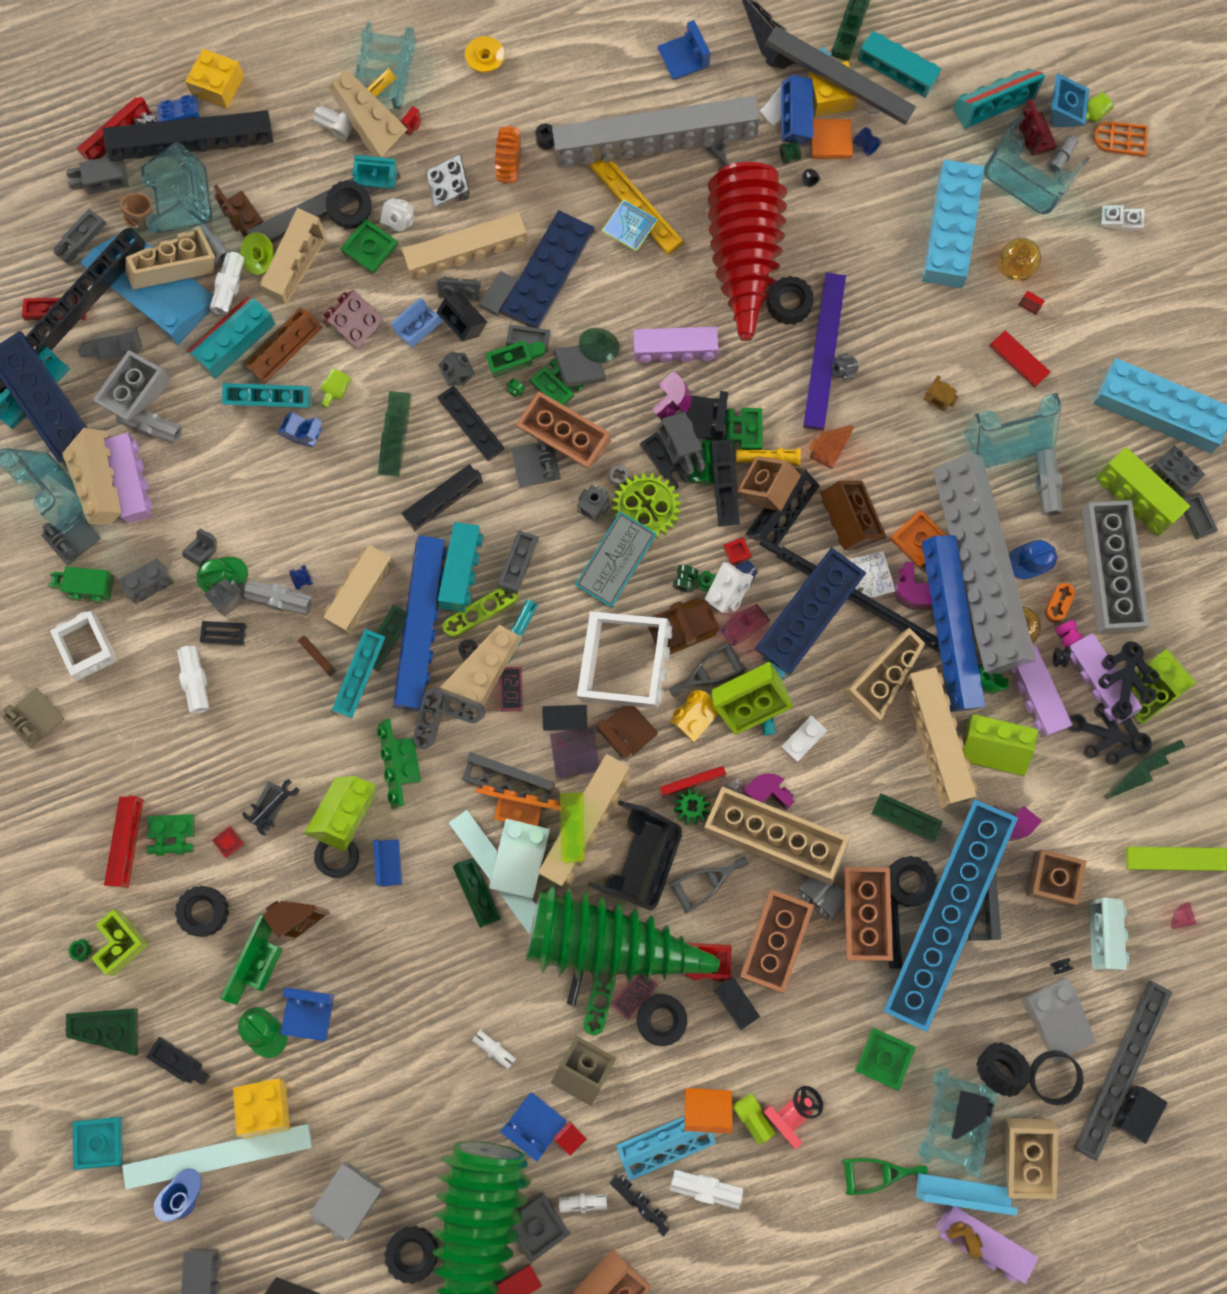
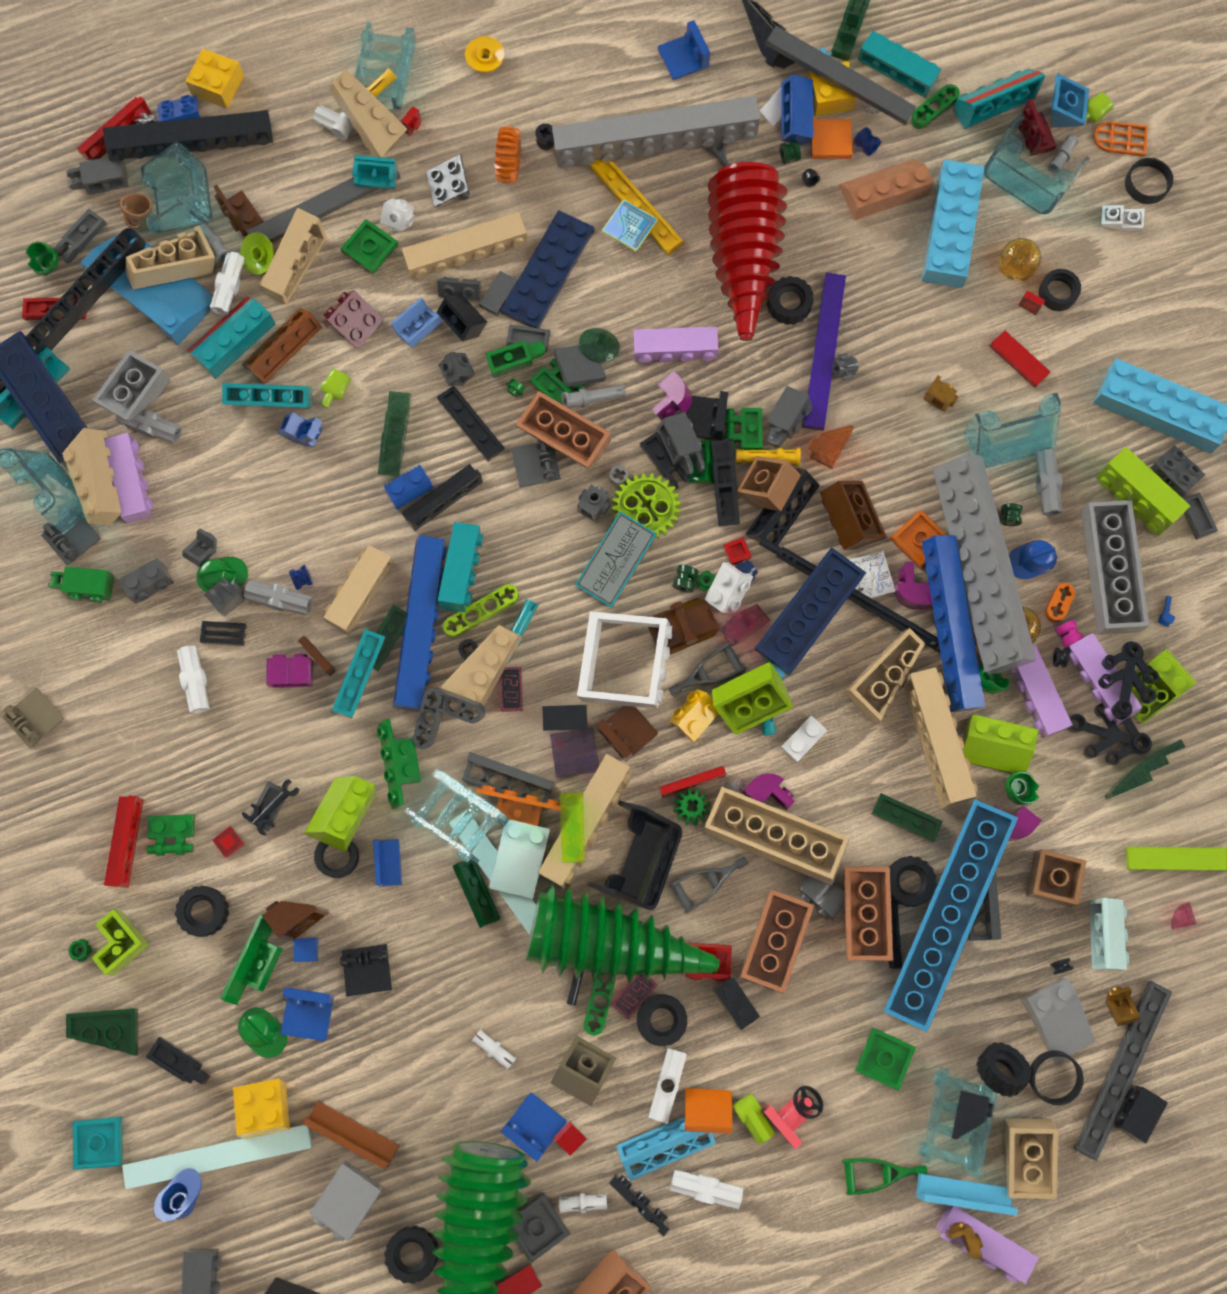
(42, 258): none -> green hair
(92, 663): white window -> none
(112, 344): dark grey hinge -> none
(289, 672): none -> magenta brick
(306, 950): none -> blue tile
(348, 188): black tyre -> none
(351, 1135): none -> dark orange fence
(366, 970): none -> black hinge
(408, 487): none -> blue brick
(460, 795): none -> clear light blue fence
(518, 562): dark grey tile -> none
(584, 397): none -> light grey pin
(662, 1100): none -> white piece
(788, 416): none -> dark grey hinge
(887, 188): none -> nougat slope
(932, 114): none -> green beam
(1011, 514): none -> dark green wheel
(1021, 788): none -> green hair
(1067, 277): none -> black tyre
(1122, 1006): none -> pearl gold bracket
(1155, 163): none -> black tyre
(1165, 617): none -> blue hand

